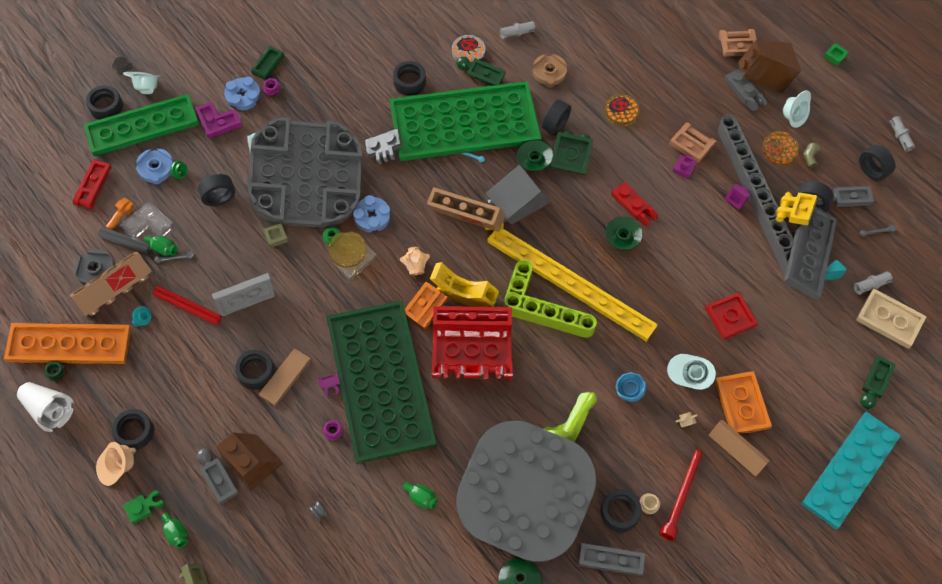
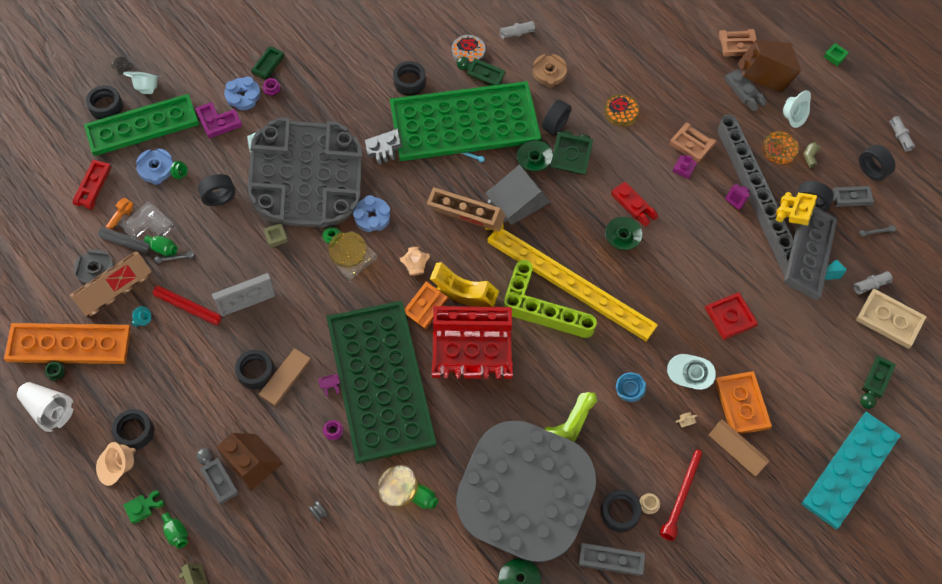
(397, 486): none -> clear yellow tile

